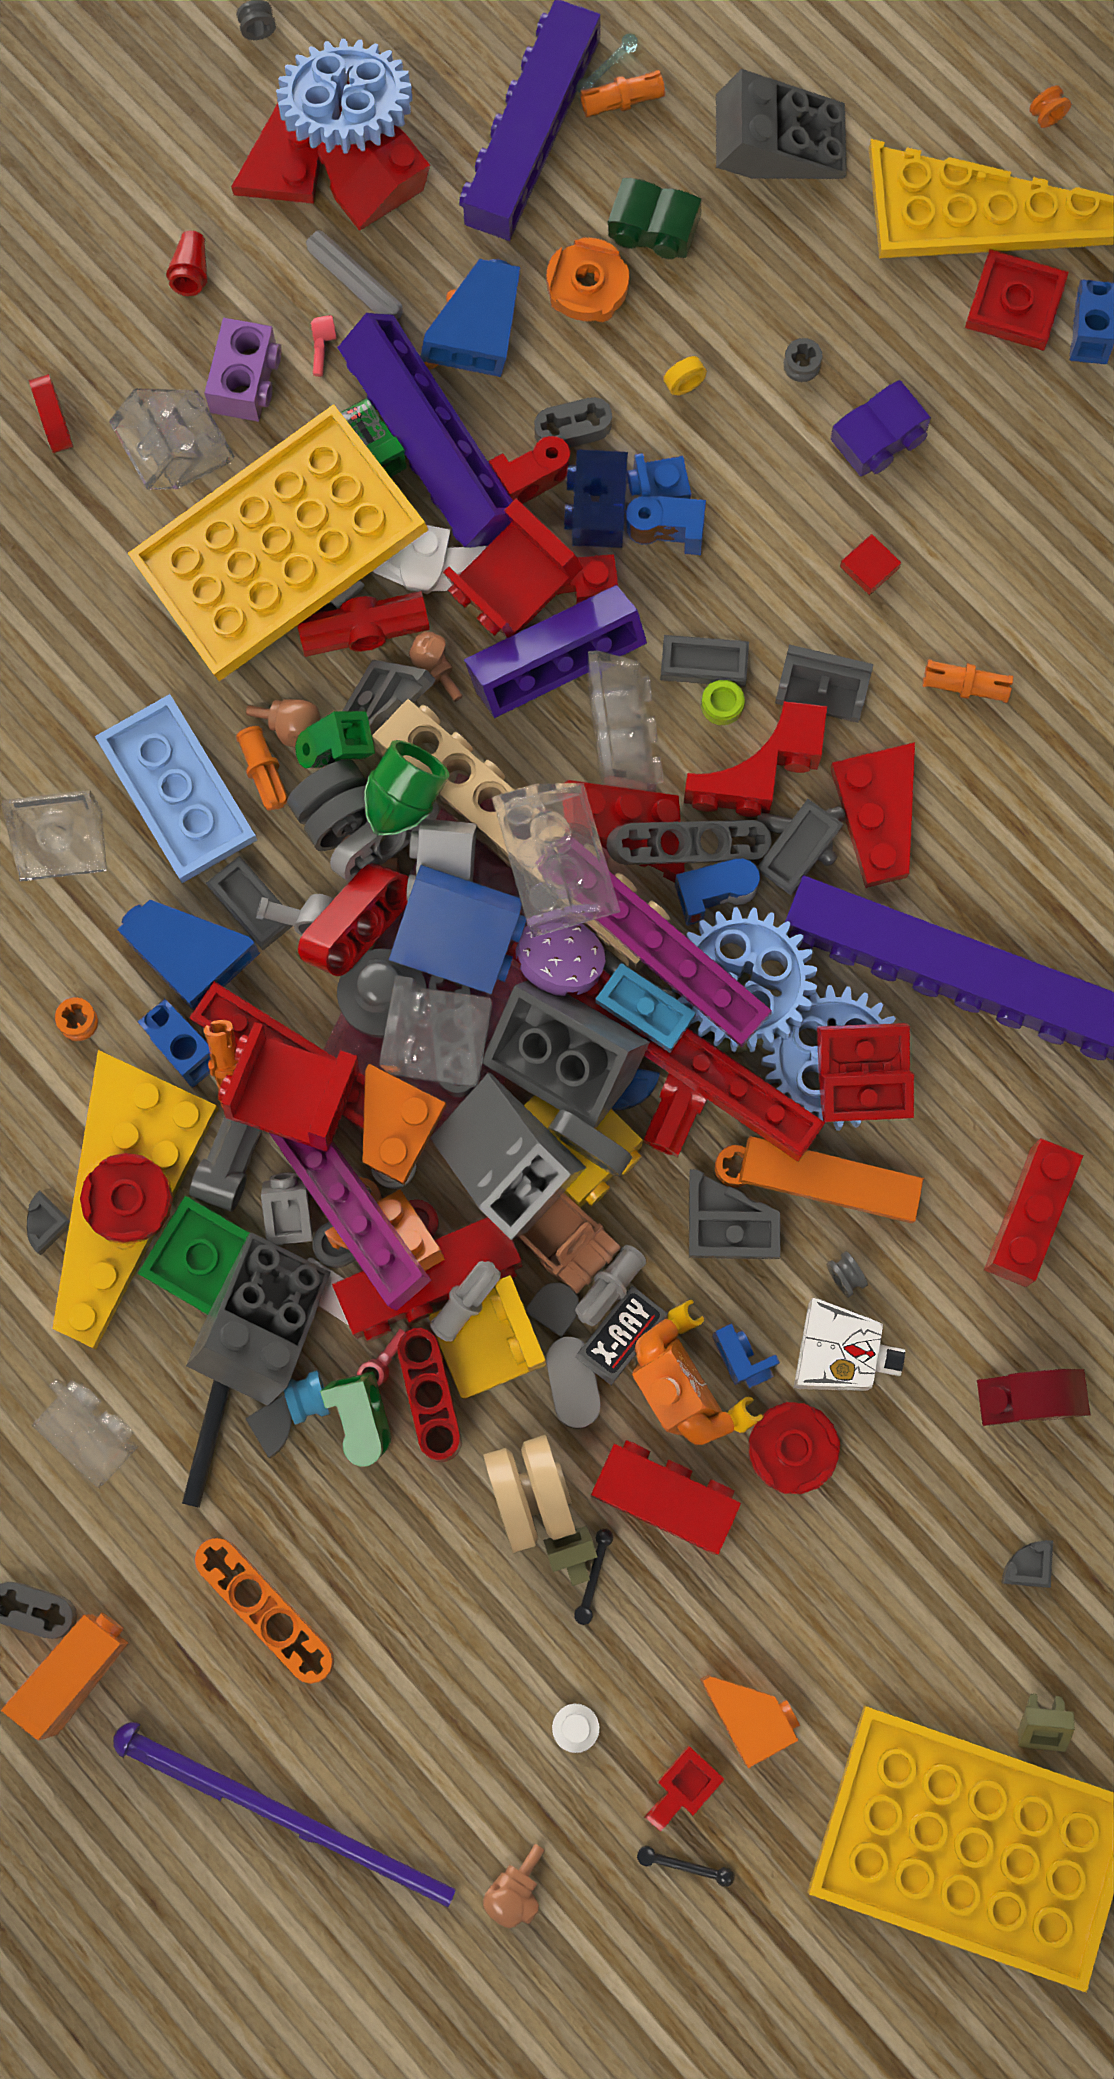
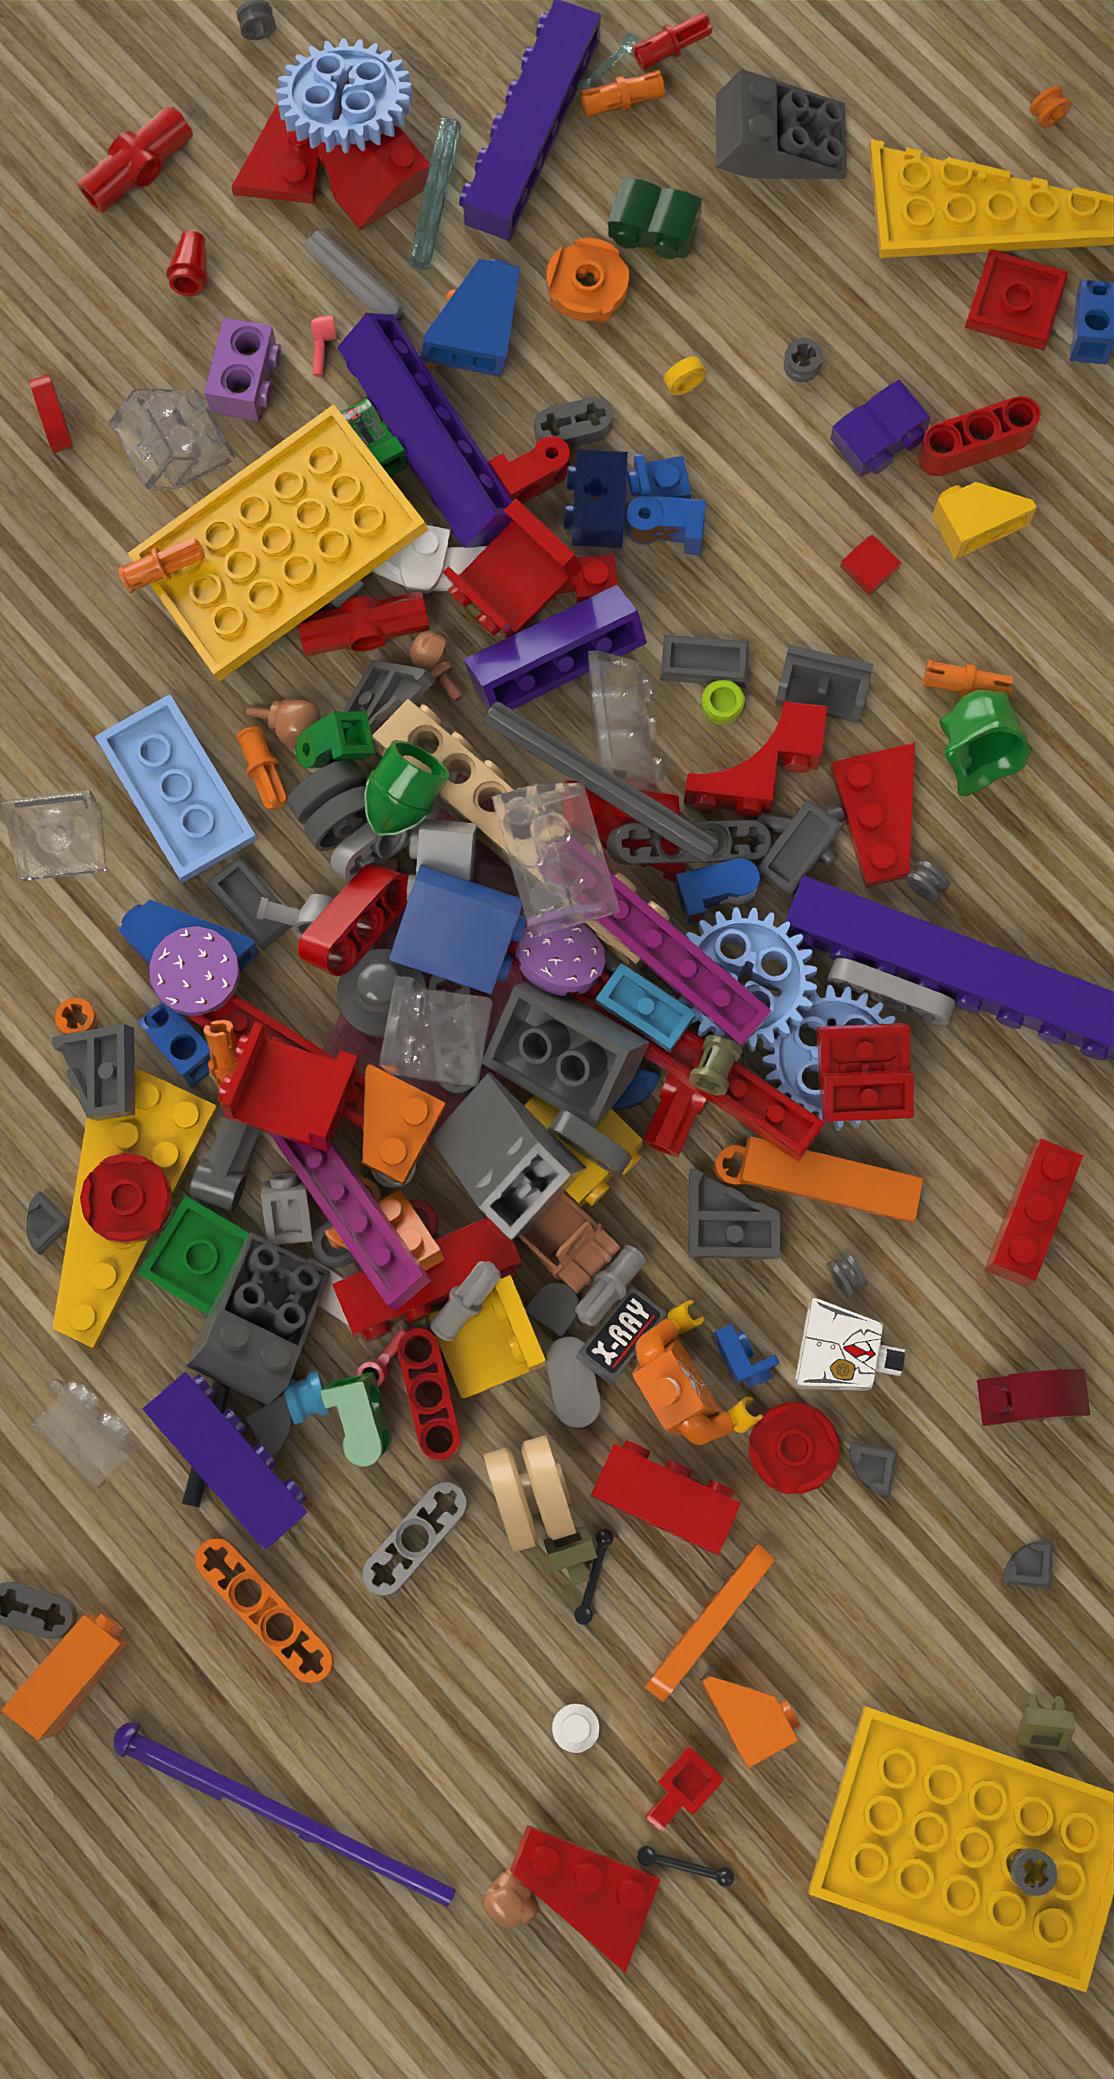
(101, 1069): none -> dark grey wing
(135, 159): none -> red piece
(160, 564): none -> orange axle
(194, 971): none -> medium lavender tile
(225, 1460): none -> dark purple brick
(381, 1555): none -> light grey beam
(434, 193): none -> clear light blue axle
(588, 1890): none -> red wing
(601, 781): none -> dark grey axle
(671, 40): none -> red axle
(709, 1622): none -> orange beam
(715, 1065): none -> olive bush
(873, 1467): none -> dark grey tile
(891, 991): none -> light grey beam
(927, 881): none -> dark grey bush
(979, 516): none -> yellow slope
(984, 740): none -> green piece
(990, 421): none -> red beam
(1048, 1869): none -> dark grey bush

